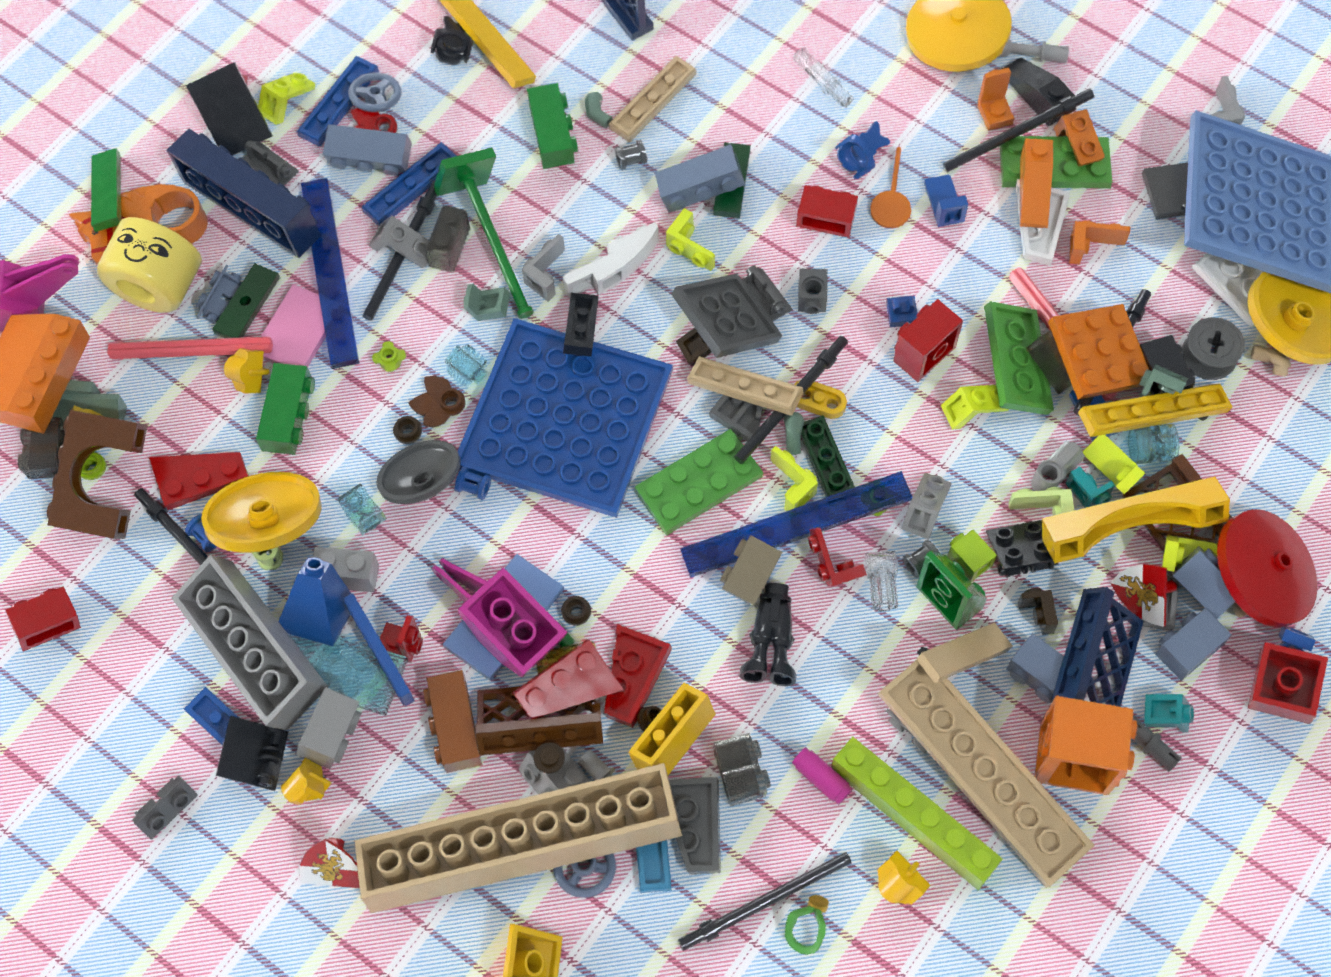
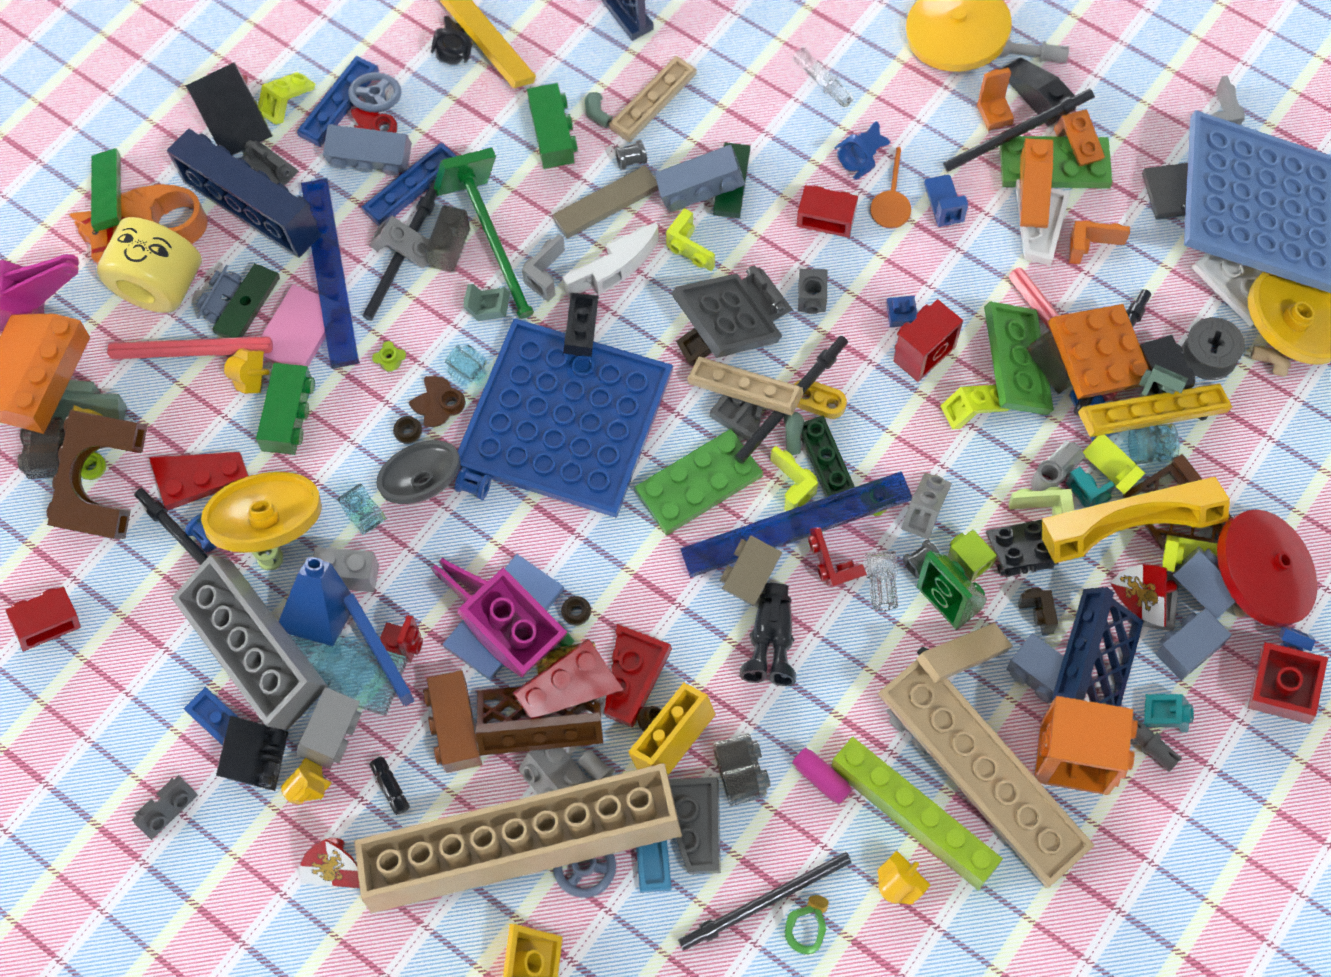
(389, 785): none -> black axle
(549, 758): dark brown plate -> none
(606, 201): none -> dark tan tile

